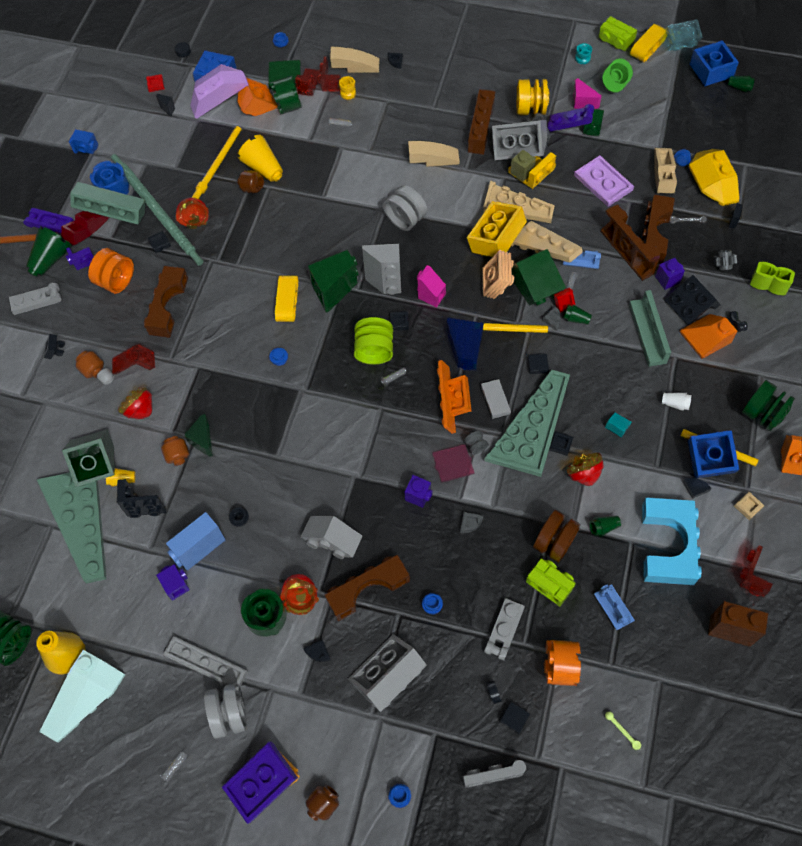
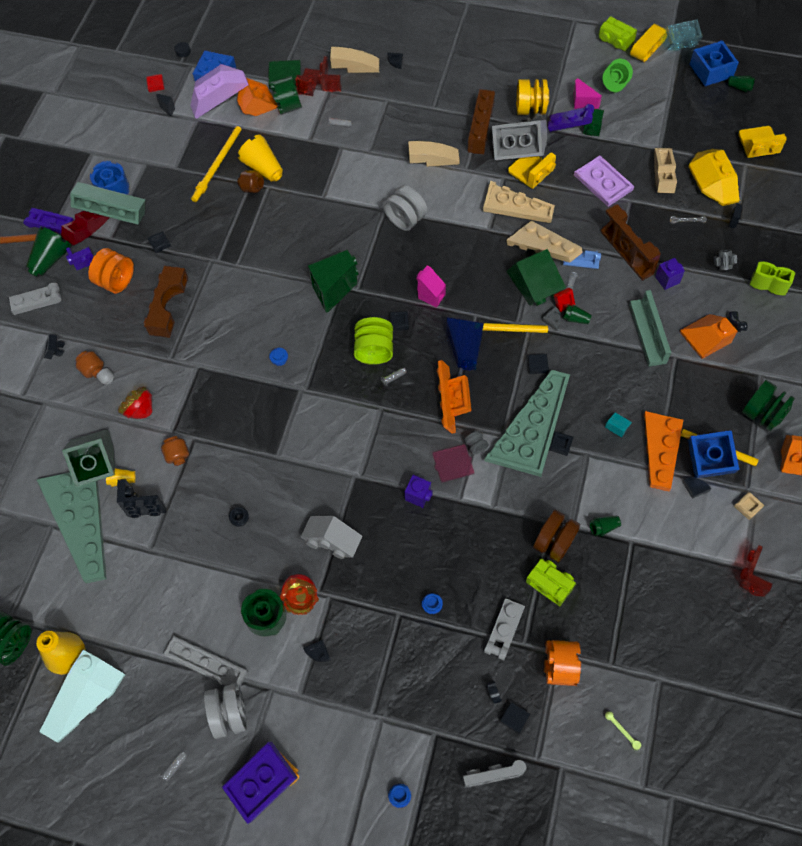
(83, 142): blue brick -> none
(135, 355): clear red bracket -> none
(163, 217): sand green hose -> none
(173, 581): dark purple brick -> none
(192, 213): hair -> none
(195, 542): medium blue brick -> none
(200, 436): clear green slope -> none
(280, 39): blue plate -> none
(286, 299): yellow beam -> none
(322, 802): reddish brown head -> none
(347, 87): yellow wheel -> none
(383, 267): light grey slope -> none
(387, 672): light grey slope -> none
(388, 574): reddish brown arch -> none
(470, 522): dark grey tile -> none
(495, 399): light grey tile -> none
(496, 228): yellow brick -> none
(497, 274): light nougat brick -> none
(522, 165): olive brick -> none
(583, 53): teal wheel -> none
(586, 468): hair -> none
(614, 607): medium blue hinge -> none
(660, 212): reddish brown arch -> none
(662, 447): none -> orange wing
(677, 400): white cone -> none
(682, 157): blue plate -> none
(682, 517): medium azure arch -> none
(691, 300): black bracket -> none
(738, 624): reddish brown brick -> none
(761, 141): none -> yellow bracket

